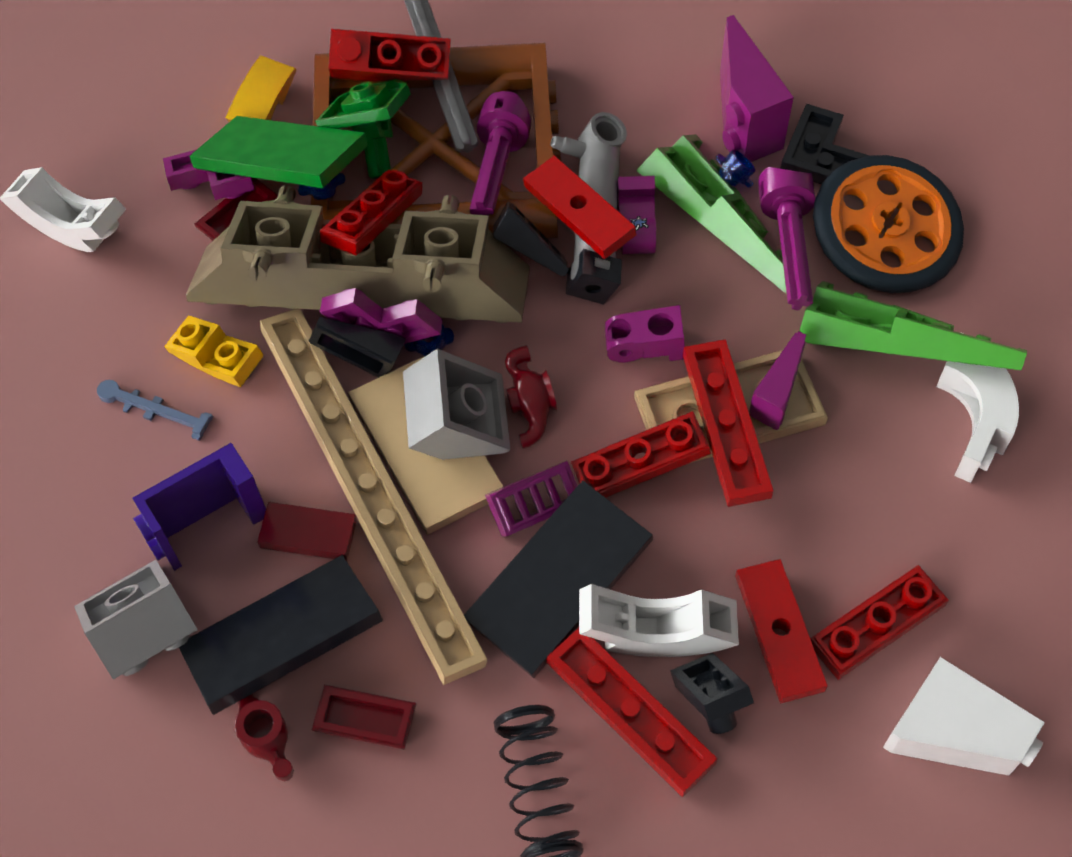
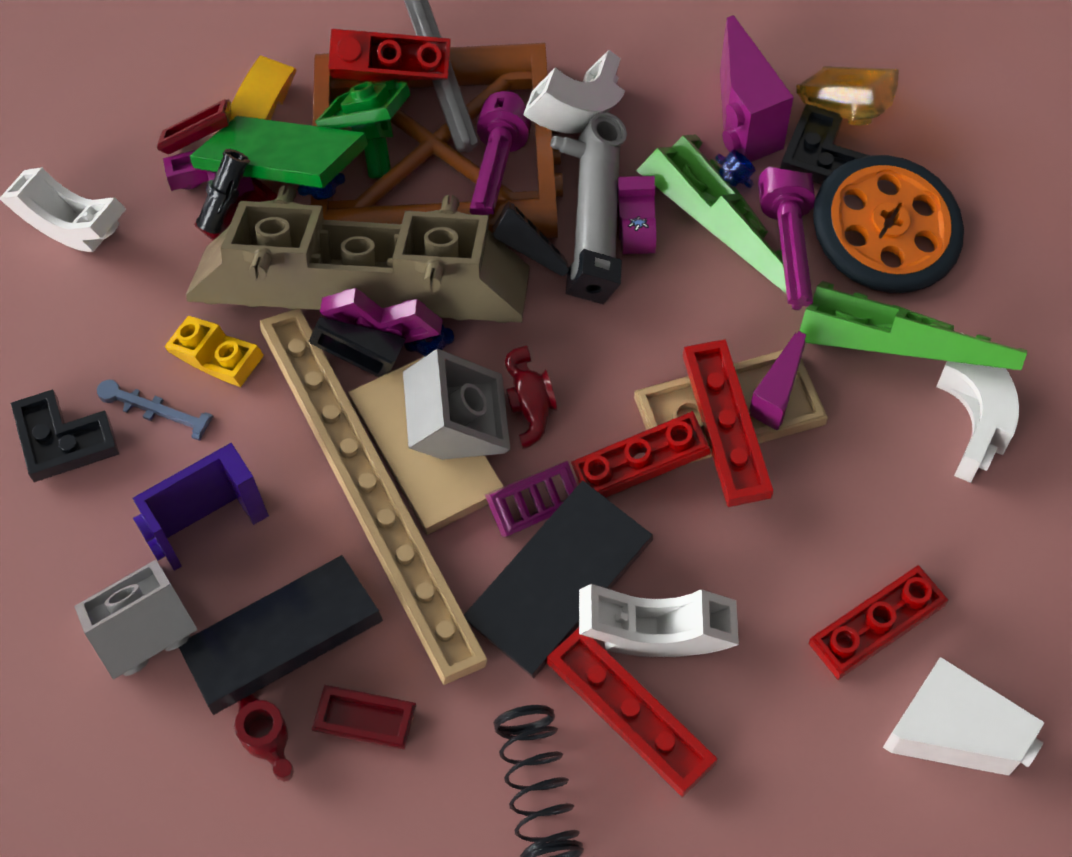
(58, 446): none -> black plate
(195, 127): none -> dark red tile
(222, 191): none -> black pin
(307, 531): dark red tile -> none
(371, 212): red tile -> none
(570, 104): none -> white arch
(579, 207): red tile -> none
(645, 335): magenta leg -> none
(713, 691): black tile -> none
(772, 606): red tile -> none
(851, 91): none -> clear yellow slope

